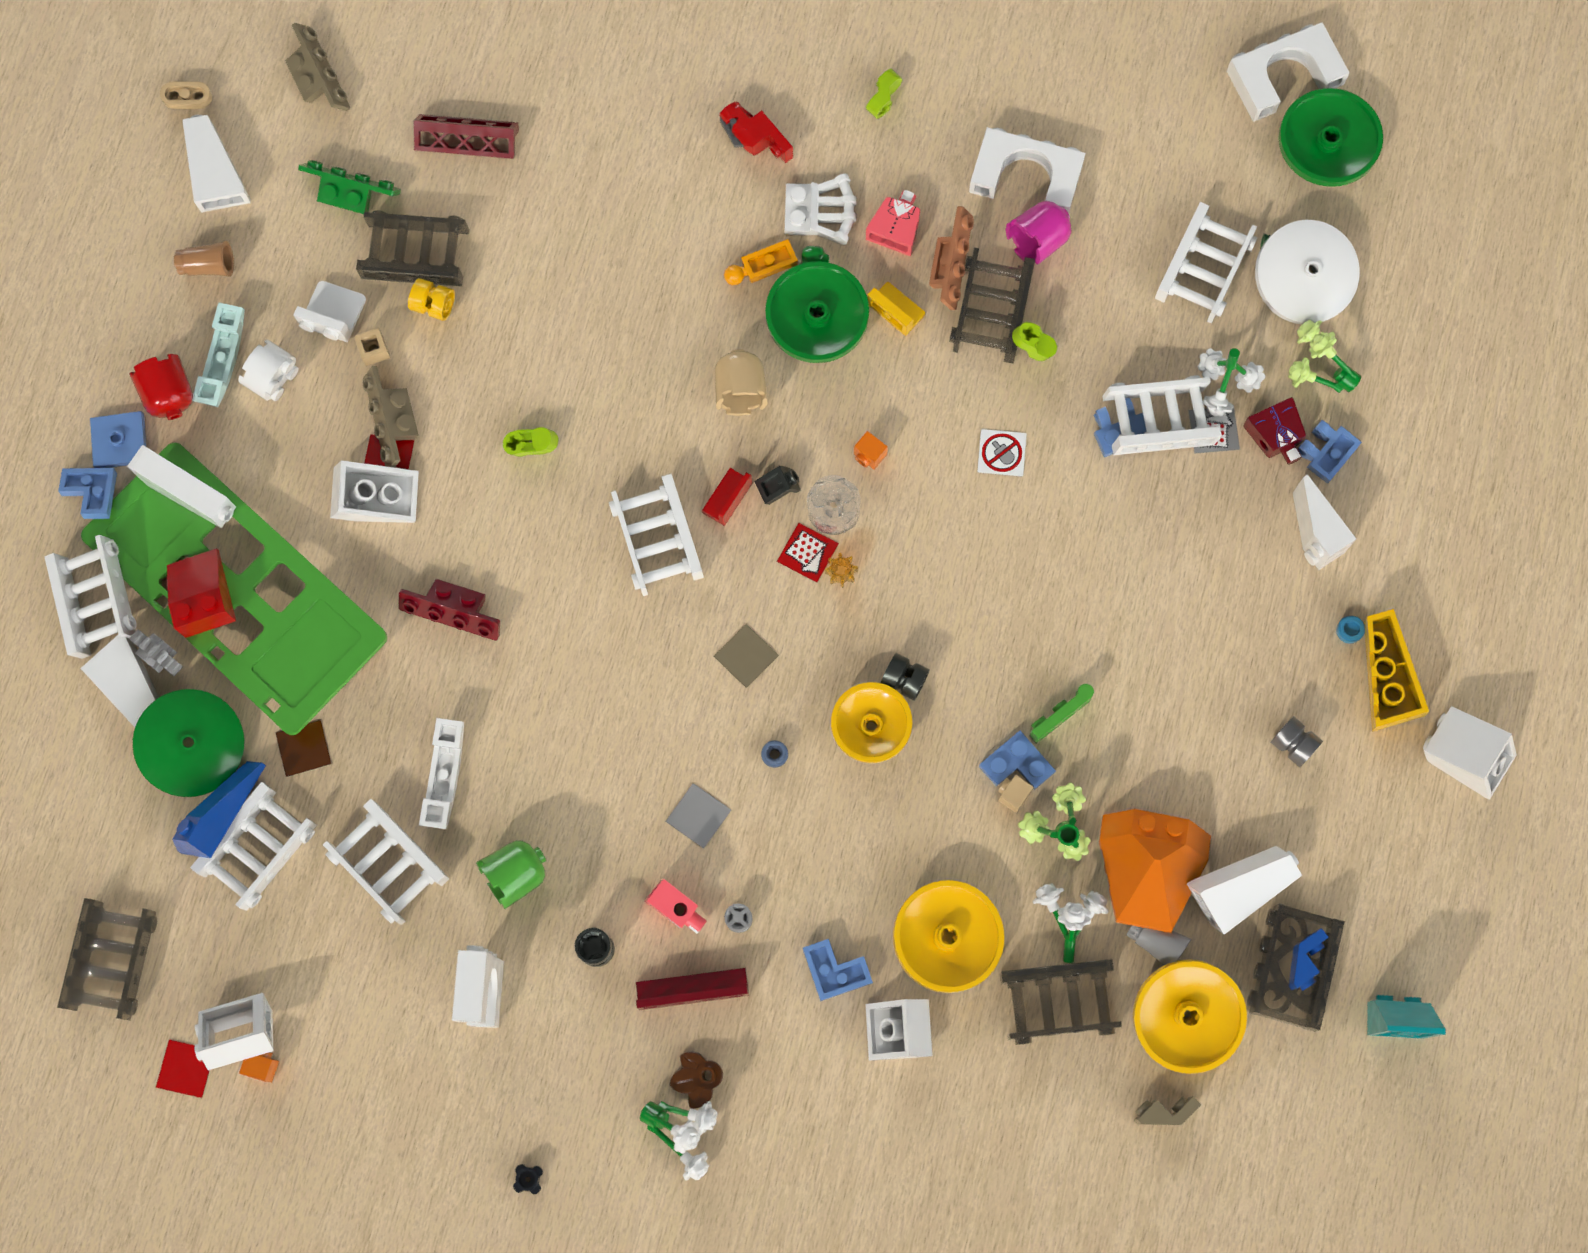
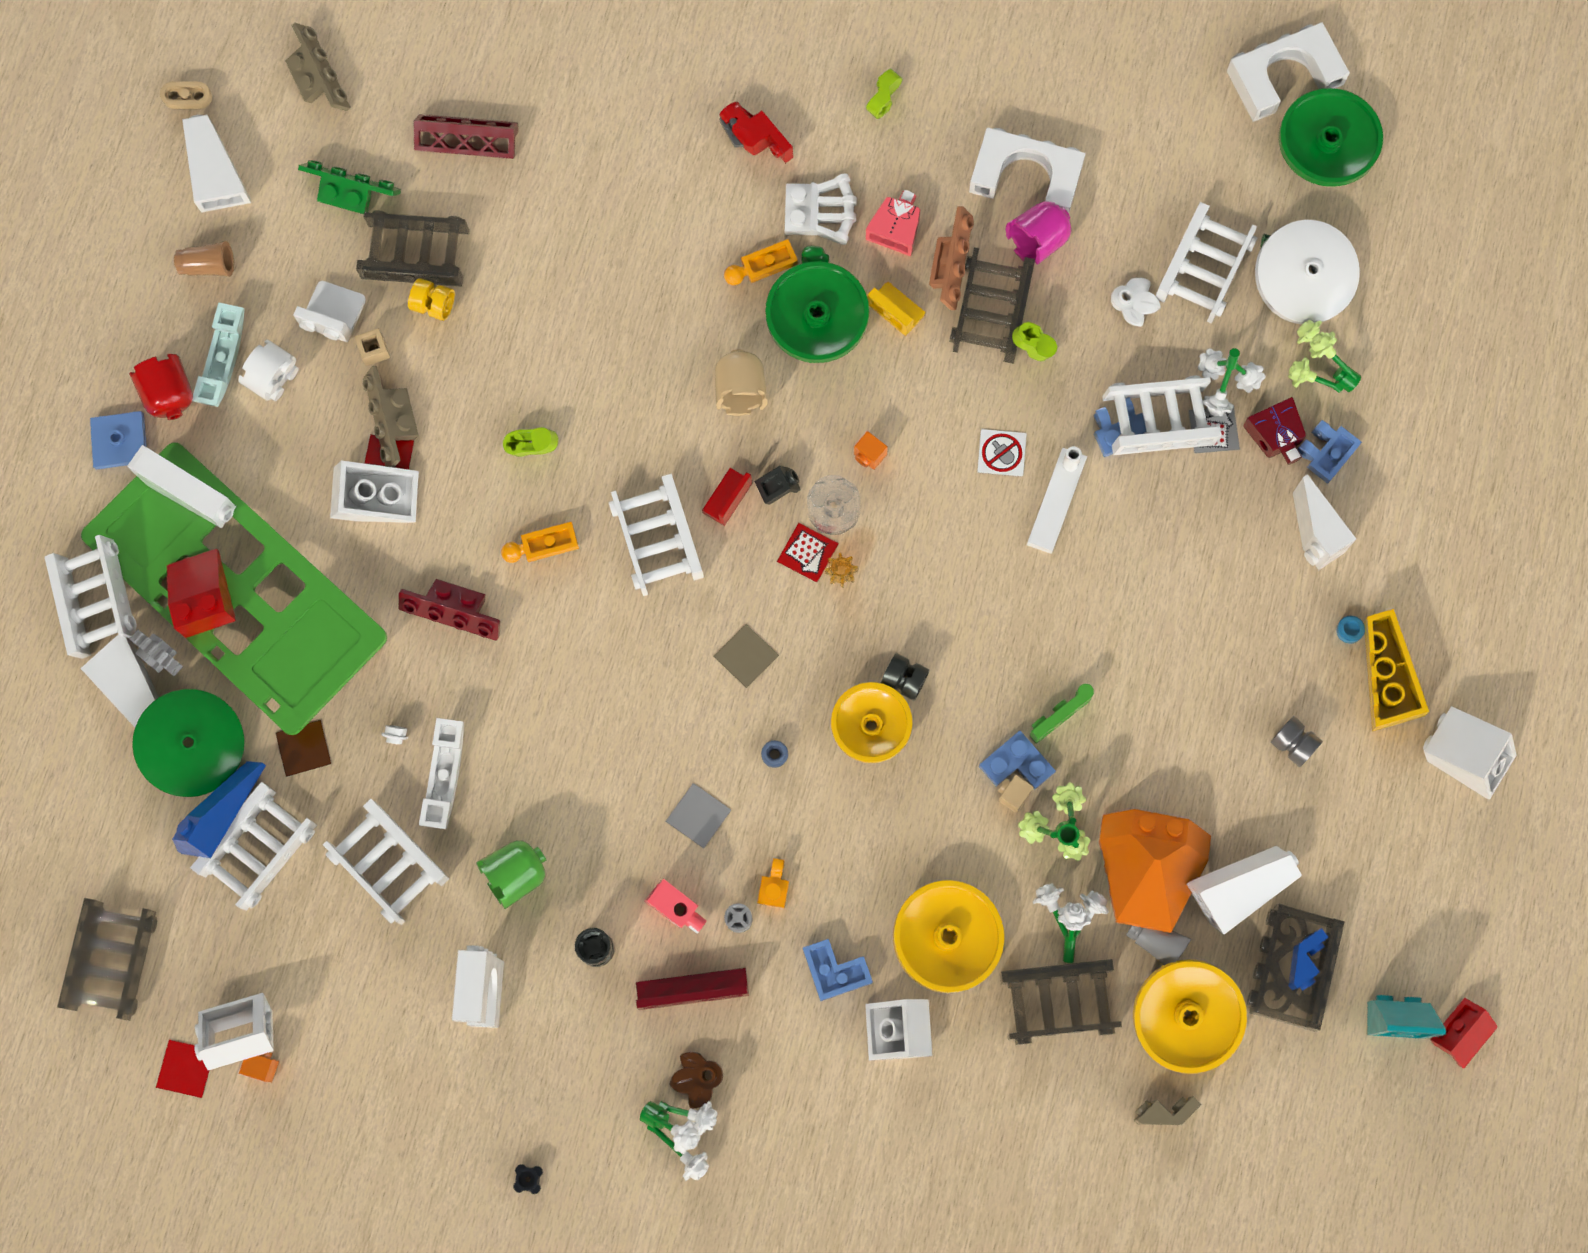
(94, 485): medium blue plate -> none
(395, 734): none -> white plate
(542, 543): none -> light orange plate
(774, 889): none -> light orange plate
(1057, 499): none -> white piece
(1138, 301): none -> white plate
(1466, 1032): none -> red panel

